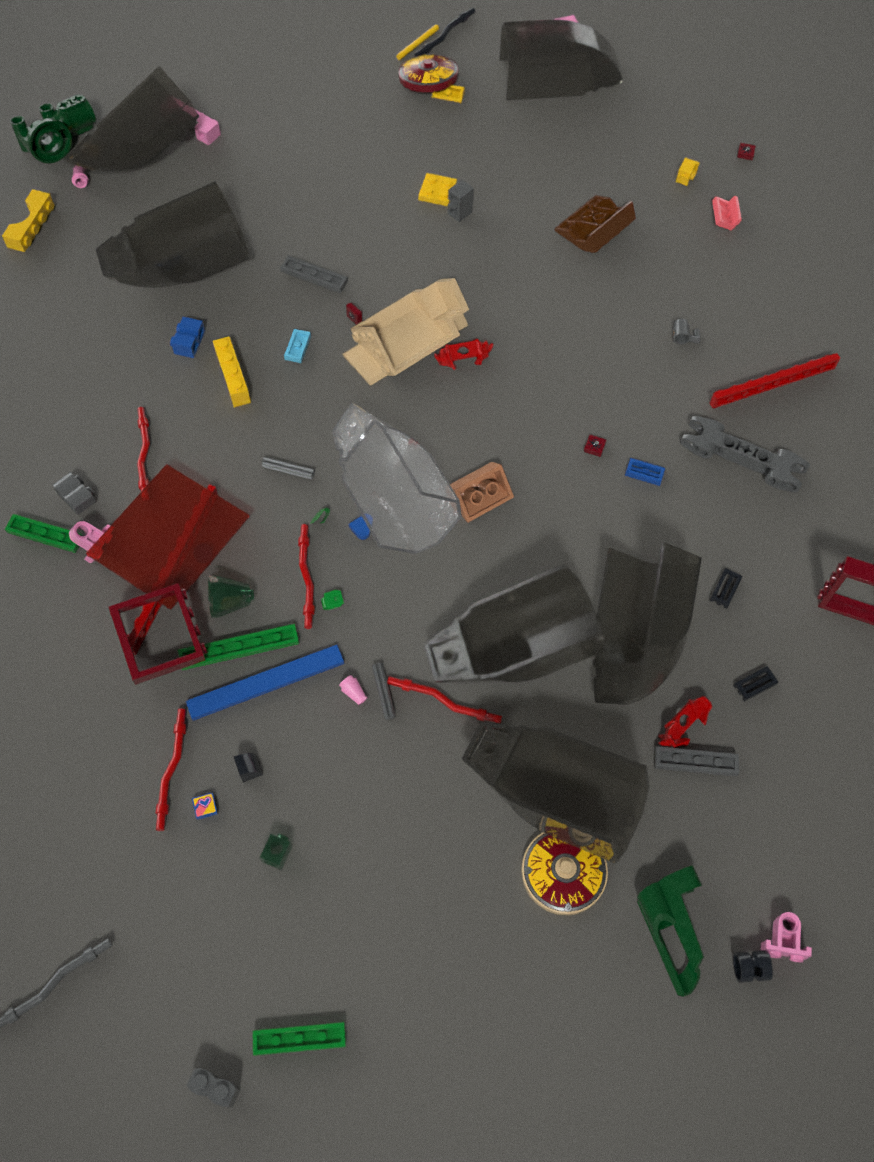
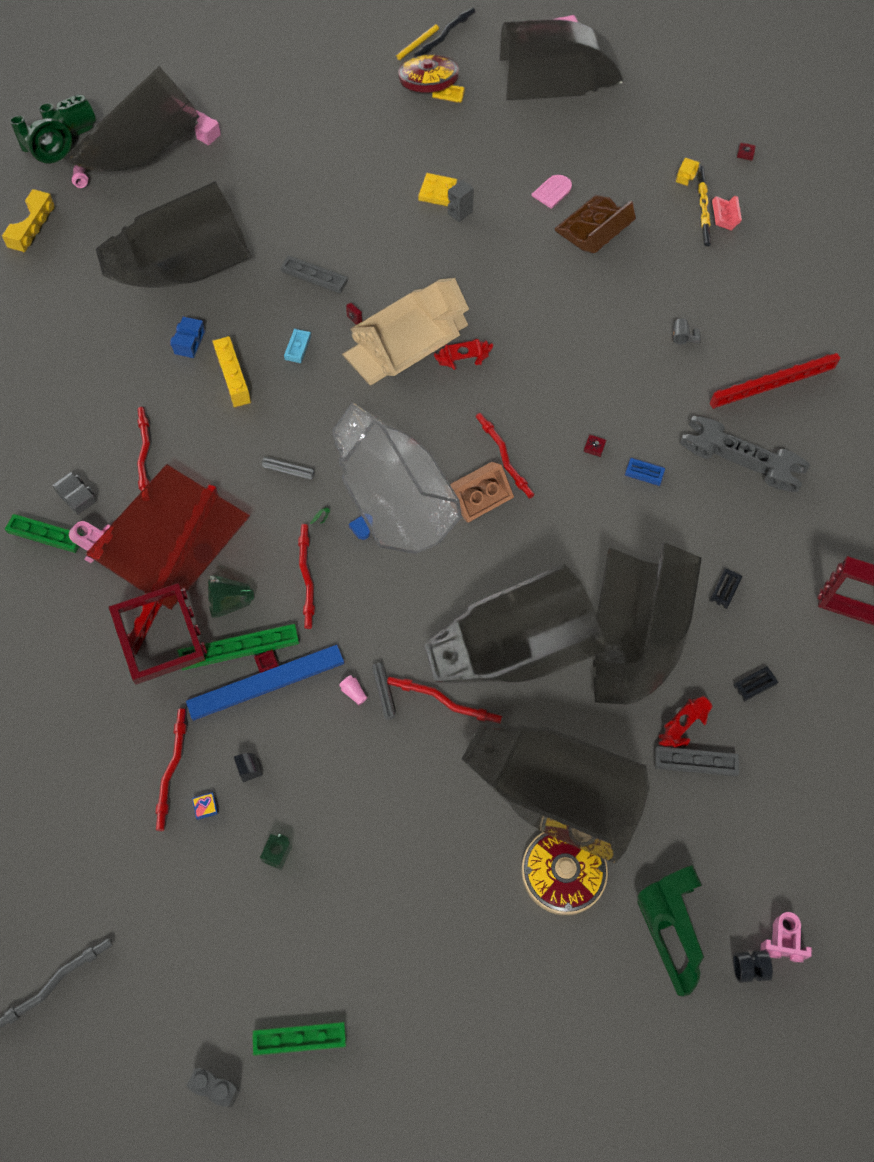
(266, 661): none -> dark red tile
(332, 600): green piece -> none
(520, 482): none -> red bar
(553, 190): none -> bright pink window
(705, 221): none -> piece

